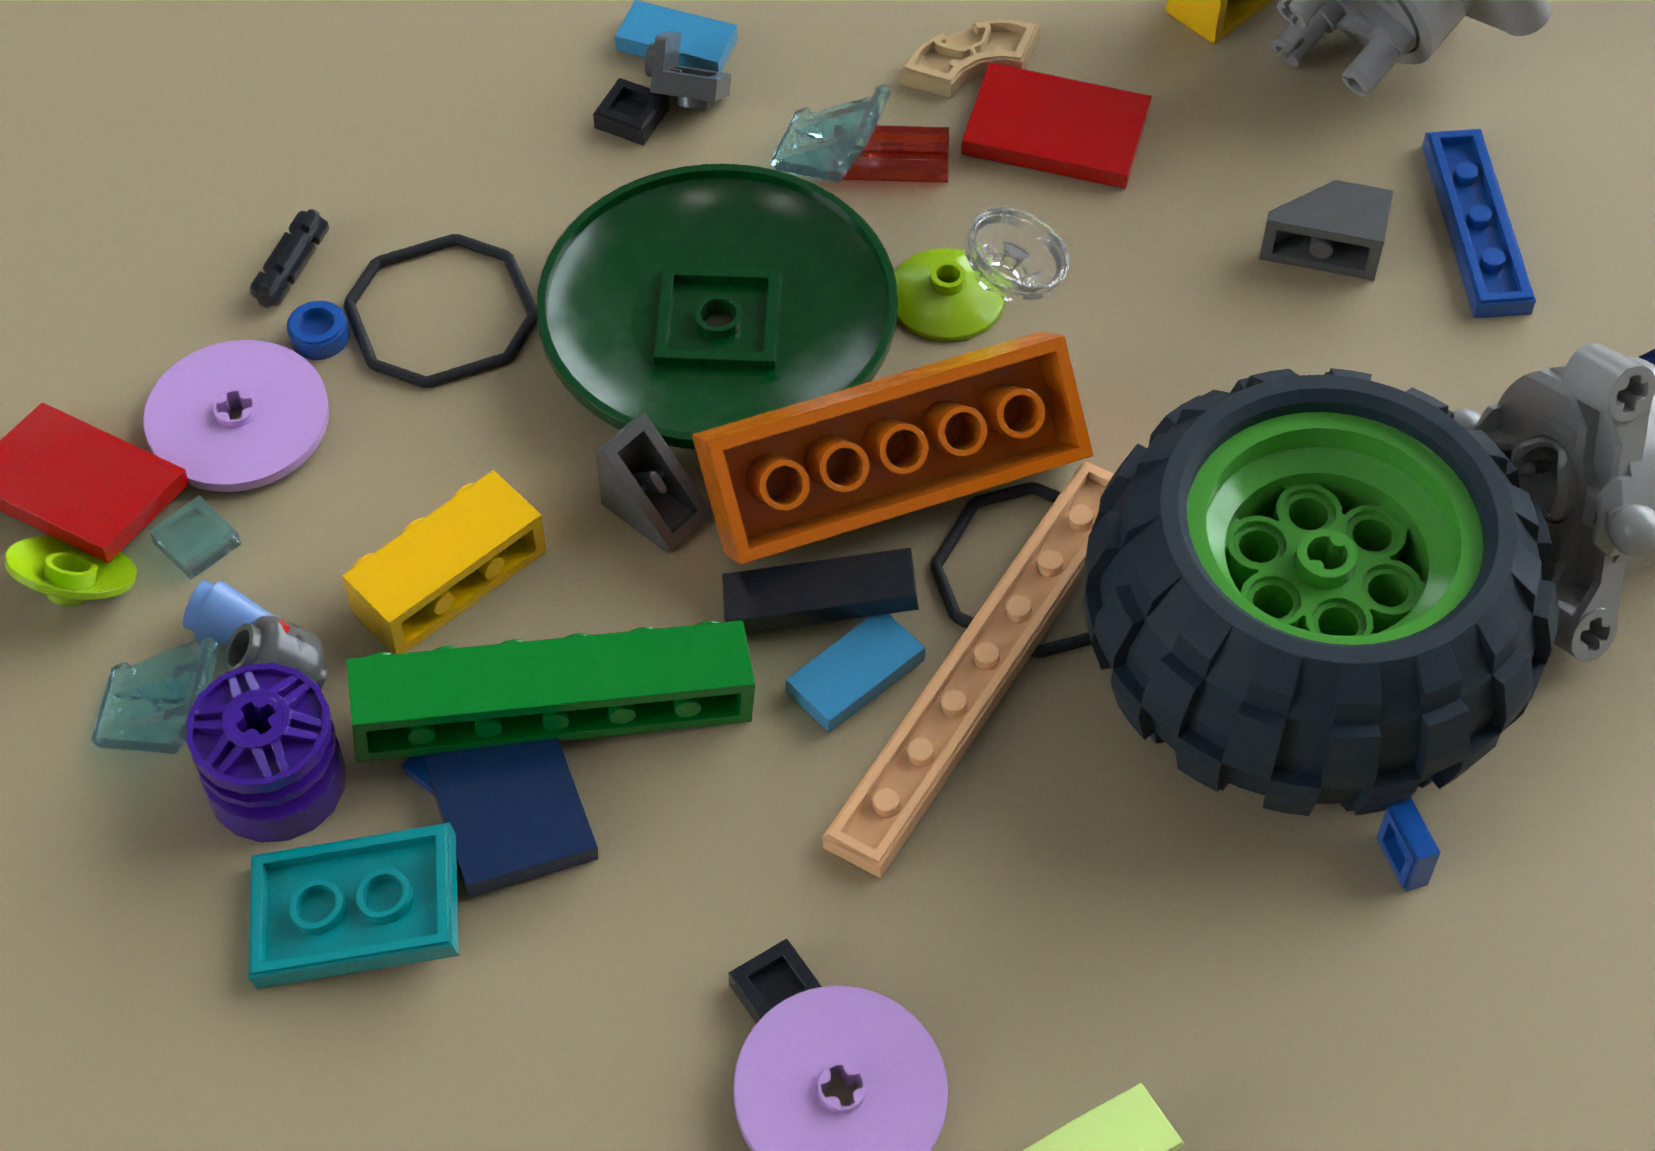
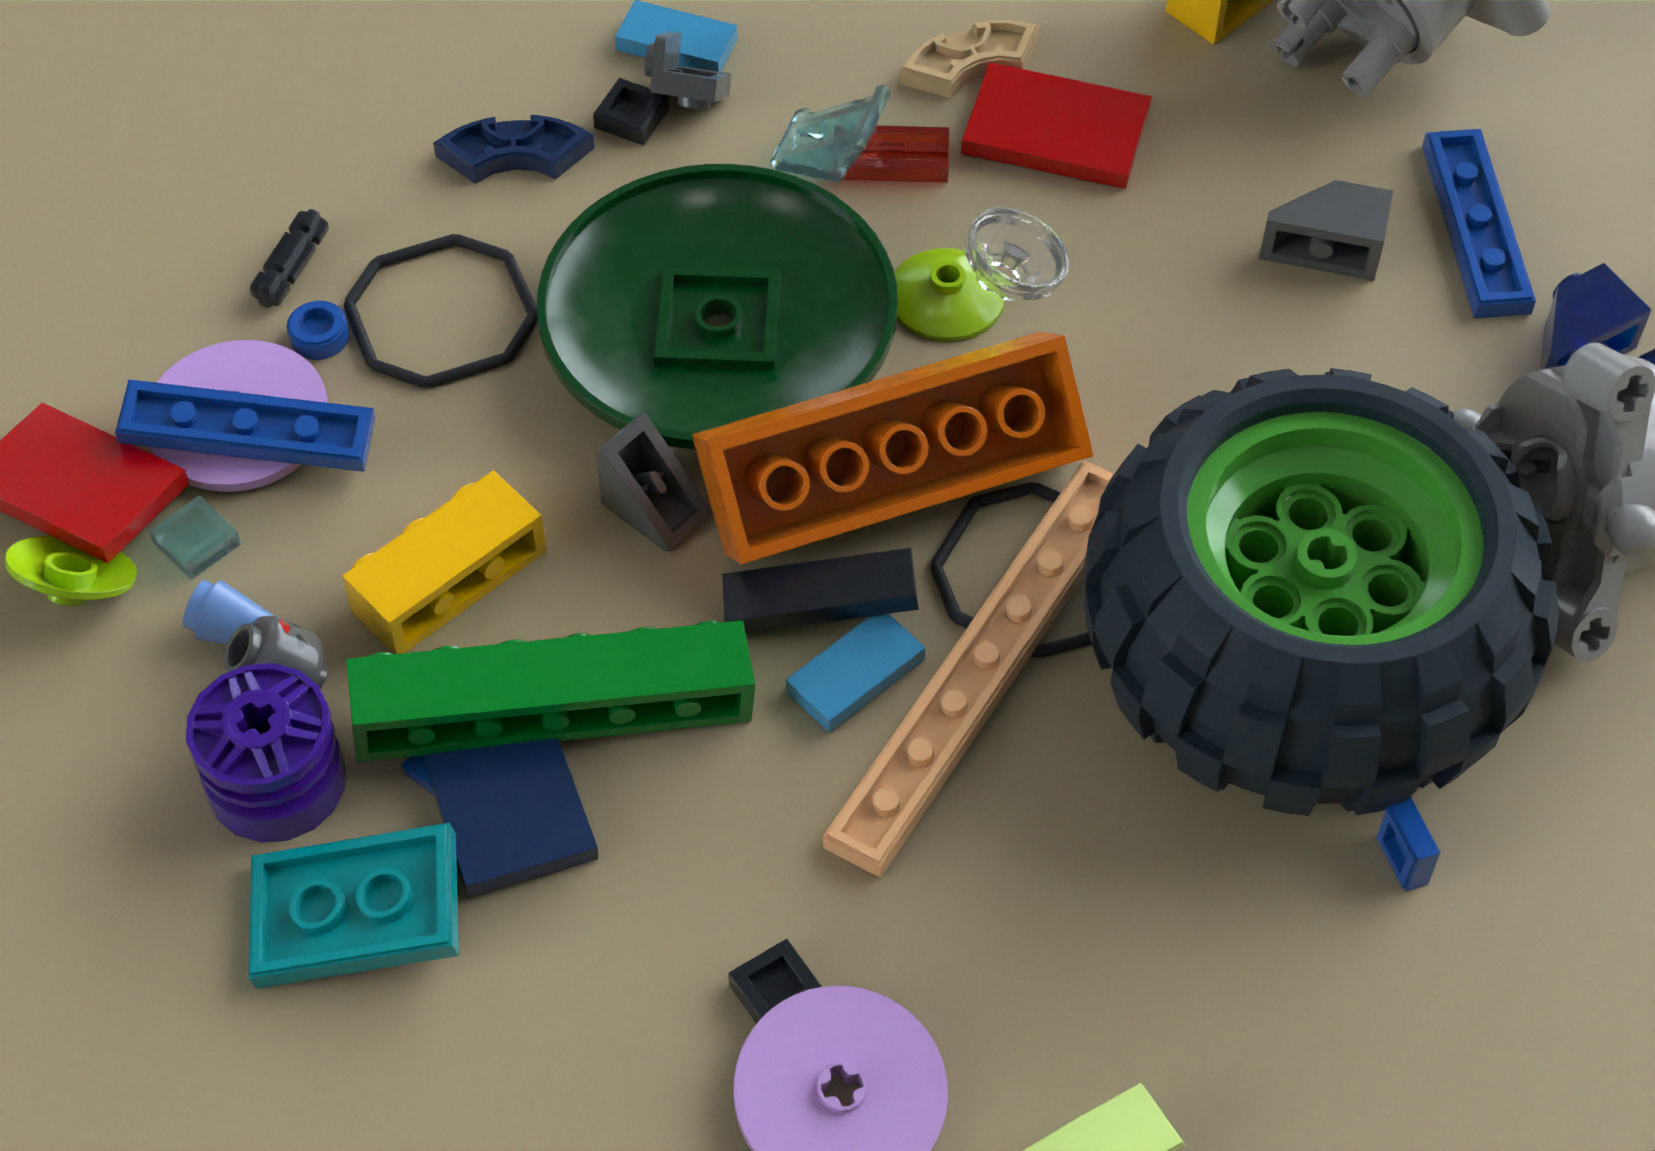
(150, 701): clear light blue slope -> none
(245, 425): none -> blue tile
(529, 145): none -> dark blue tile
(1592, 310): none -> clear blue slope

